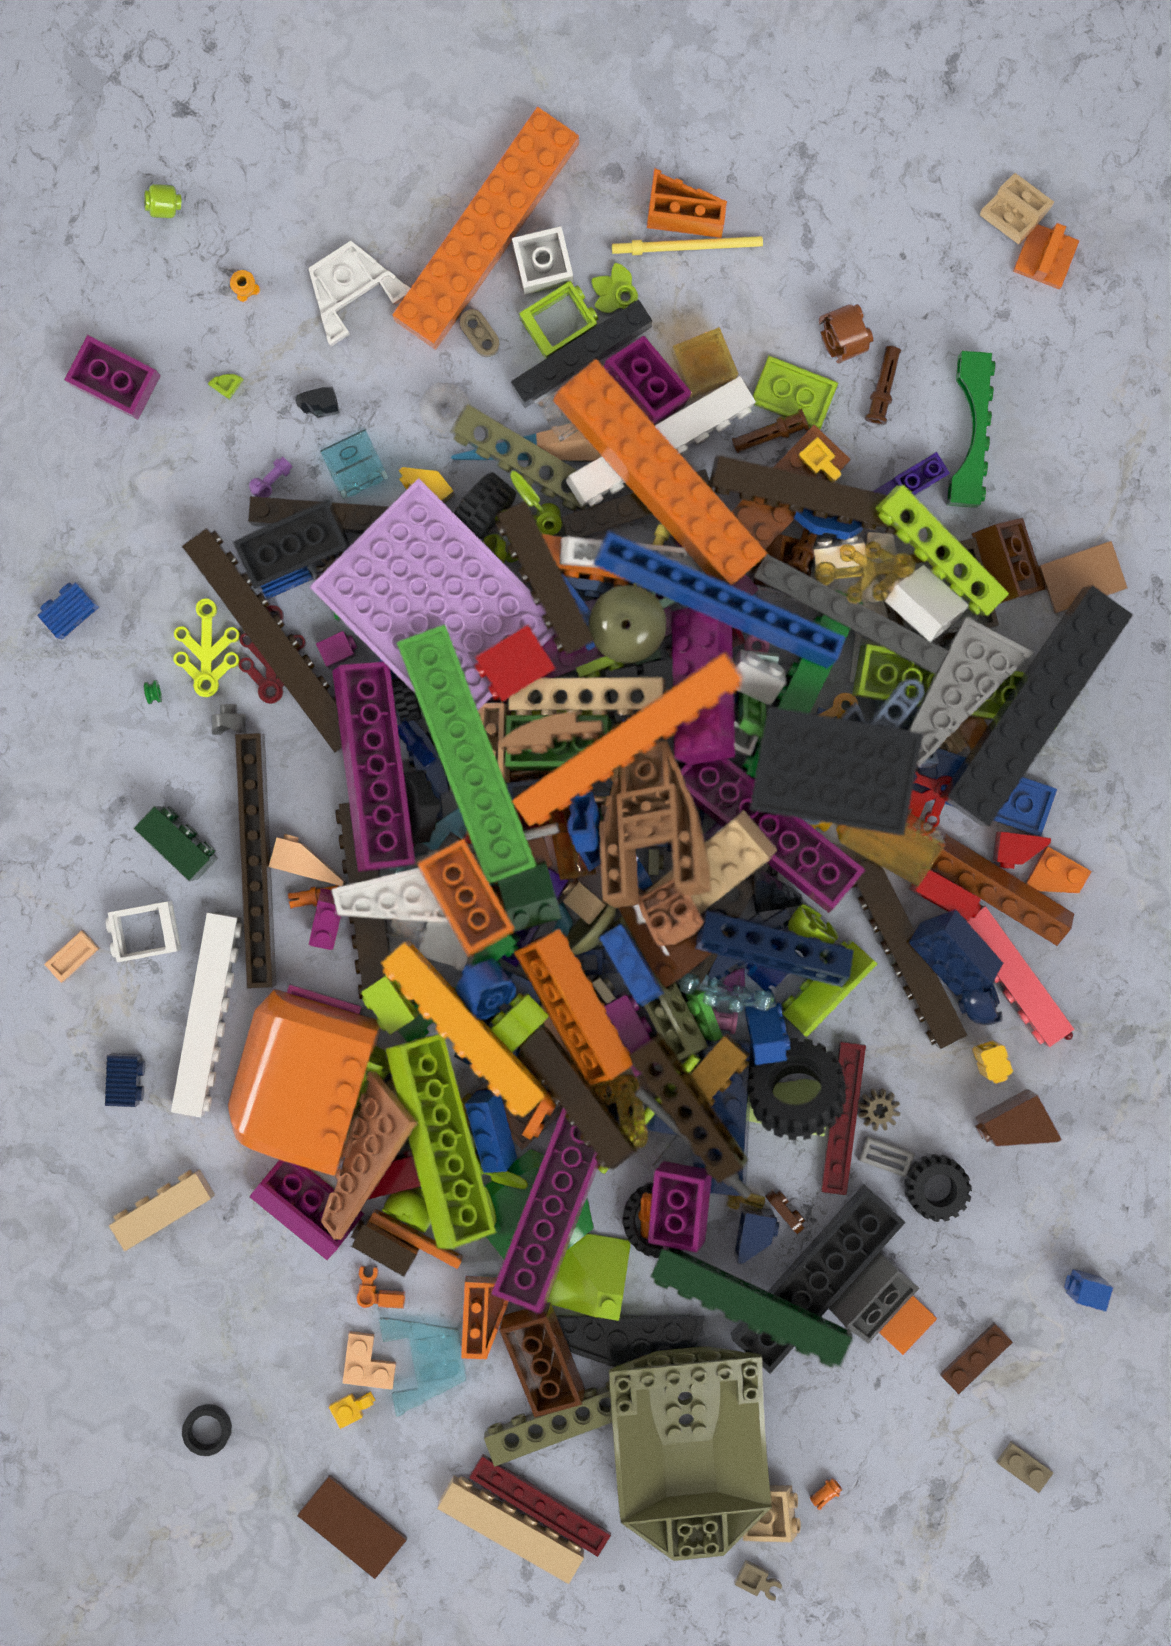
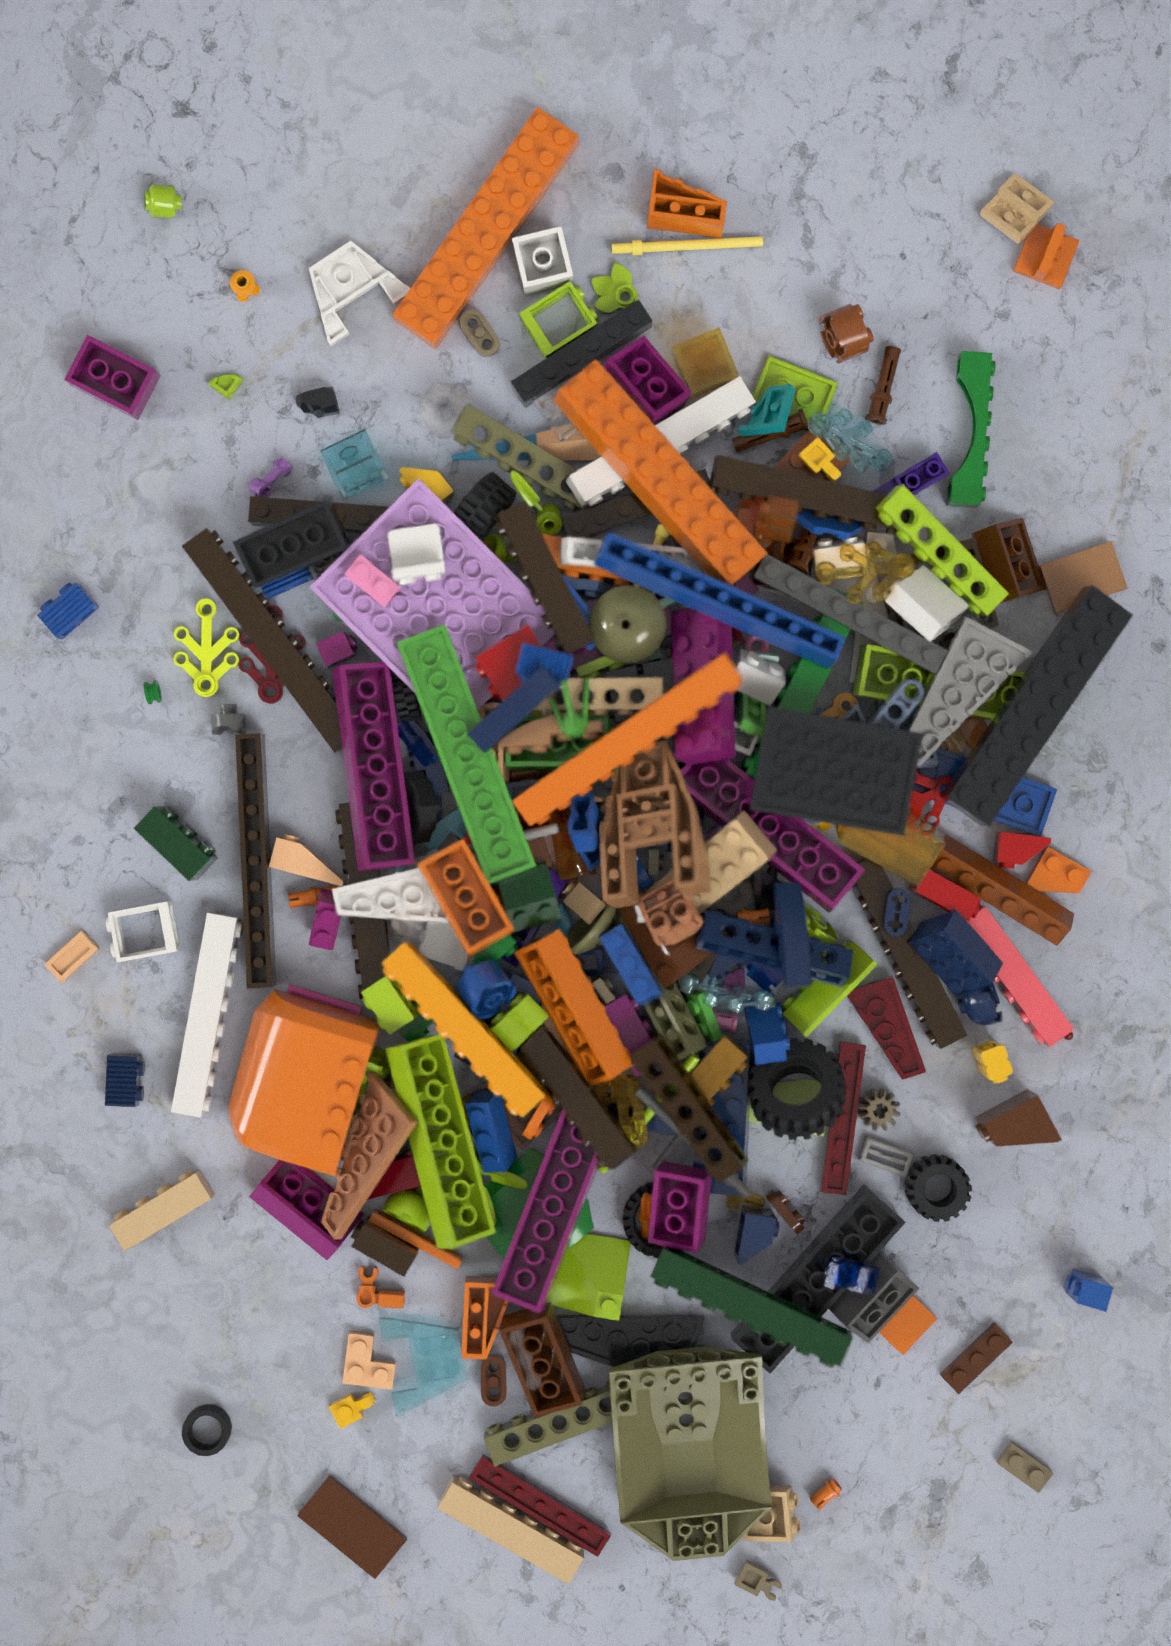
(372, 581): none -> bright pink plate
(416, 554): none -> white bracket
(493, 1379): none -> reddish brown plate
(513, 709): none -> dark blue slope
(534, 657): none -> blue brick
(573, 724): none -> bright green plant
(753, 916): none -> orange pin
(771, 412): none -> teal wing
(777, 518): none -> clear orange brick
(793, 934): none -> dark blue slope
(822, 425): none -> clear light blue plant
(851, 1275): none -> clear blue brick
(888, 1022): none -> dark red wing
(903, 911): none -> dark blue beam

